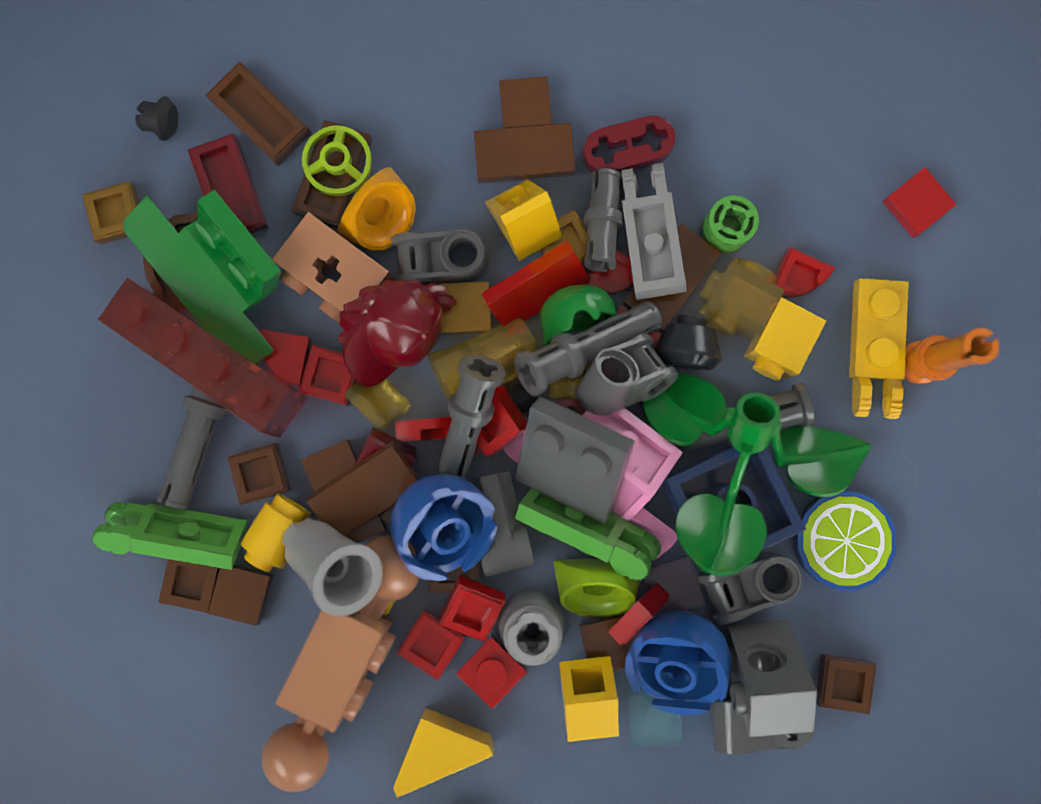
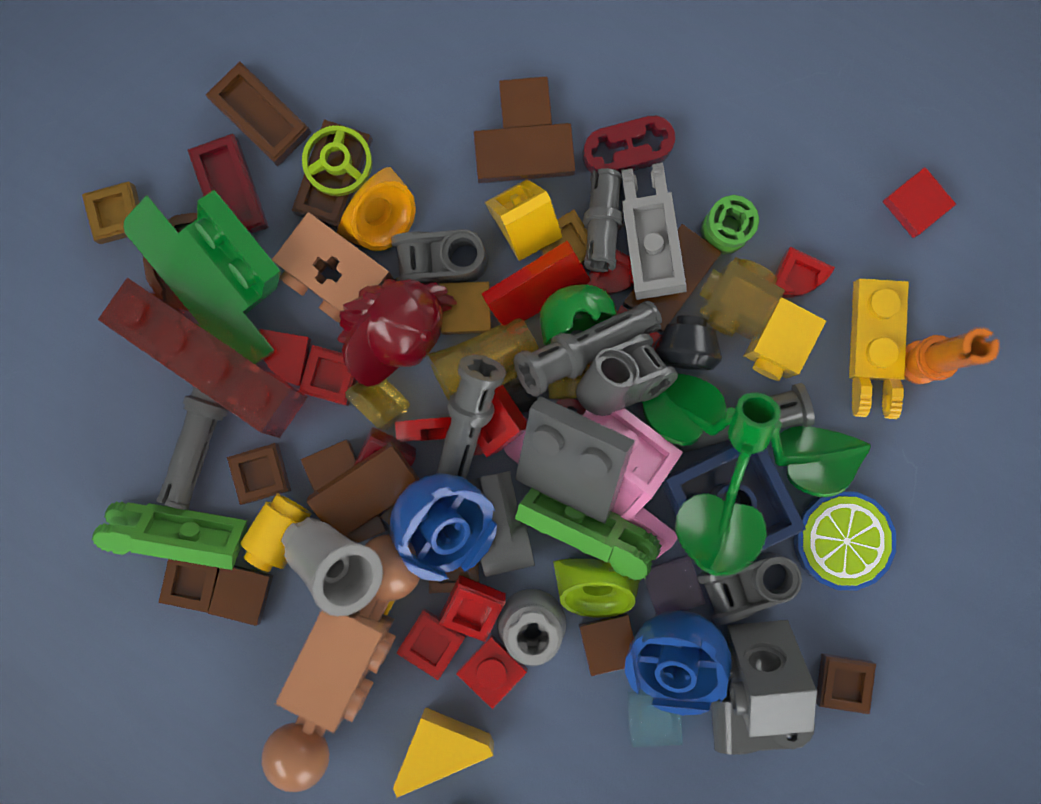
(158, 117): black piece -> none
(589, 698): yellow brick -> none
(639, 614): red tile -> none

